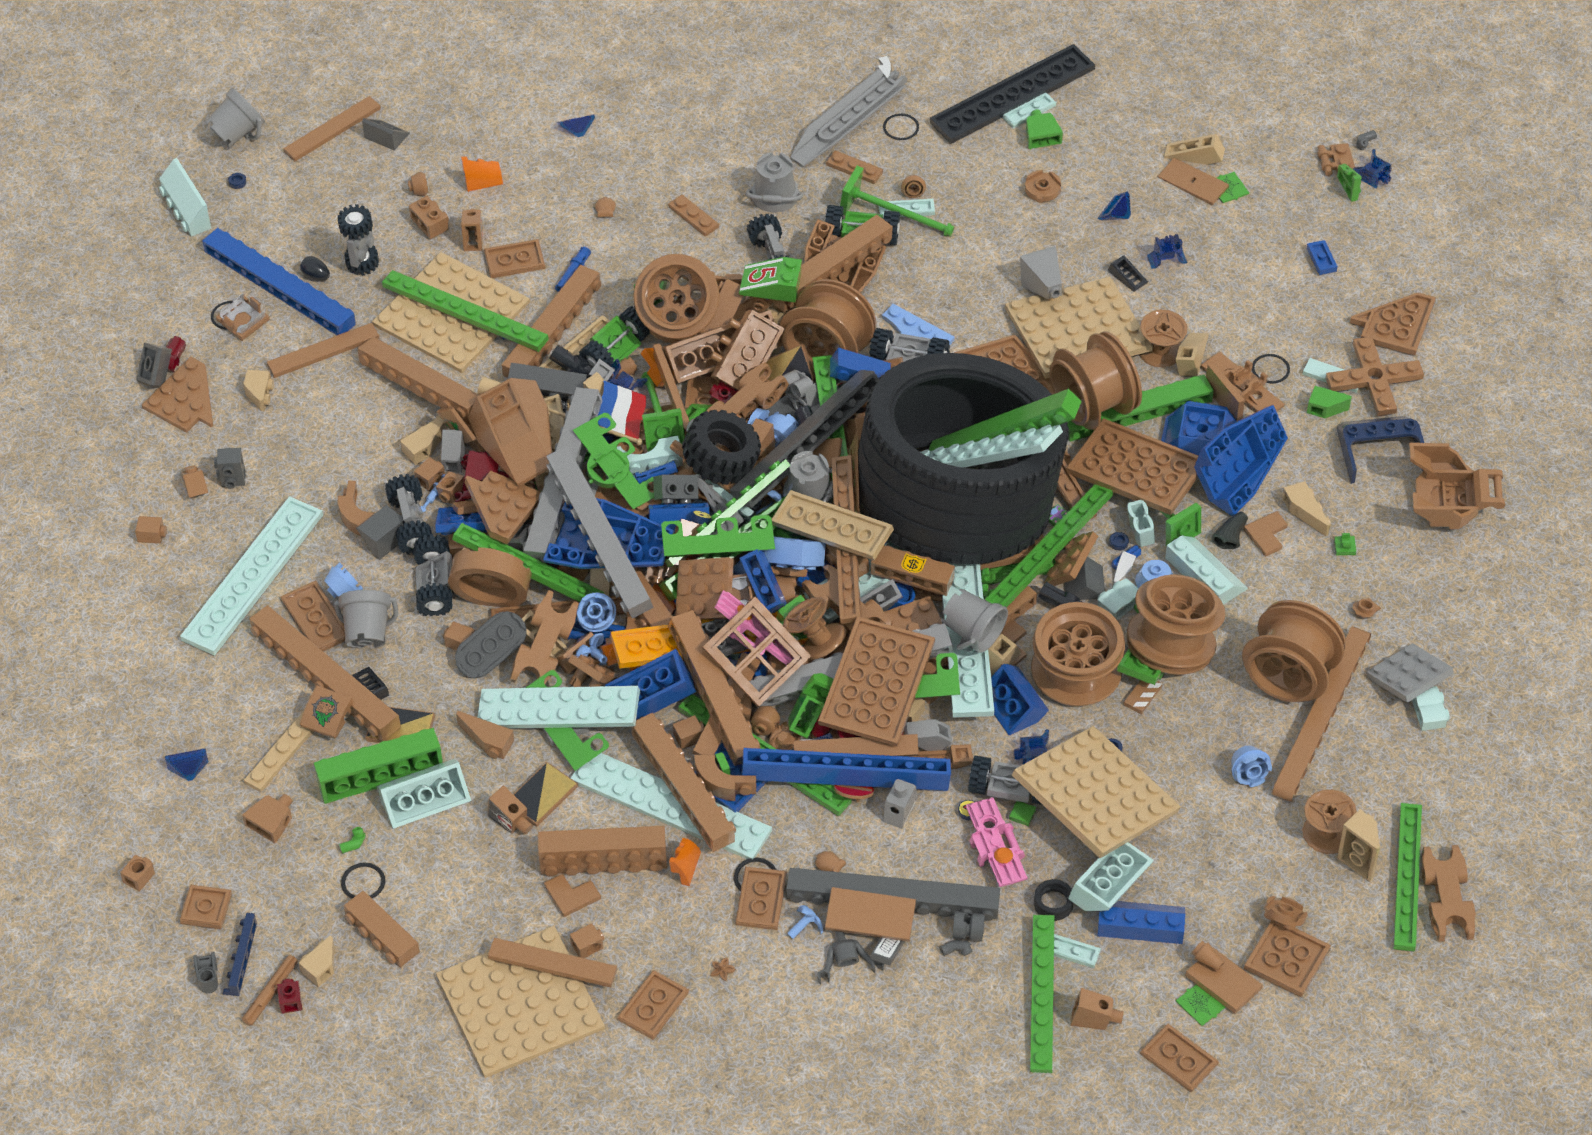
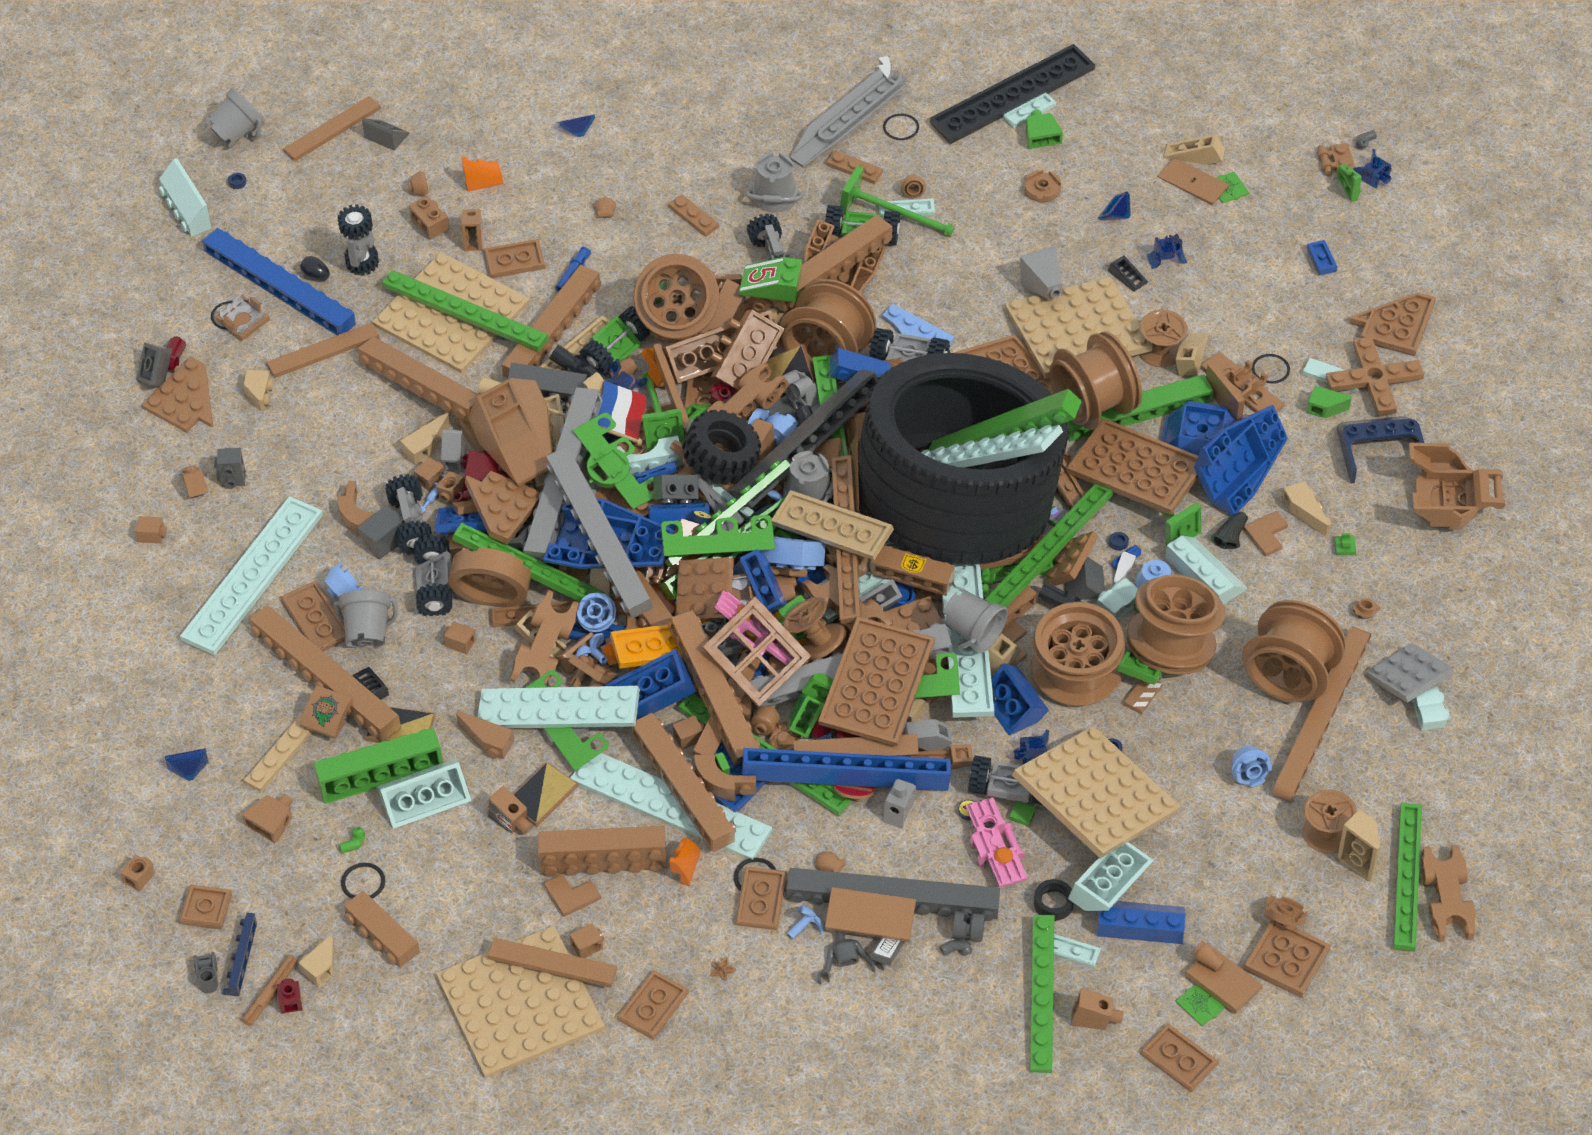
(455, 422): medium nougat slope -> none
(490, 644): dark grey tile -> none
(603, 369): light grey plate -> none
(1141, 523): light aqua brick -> none

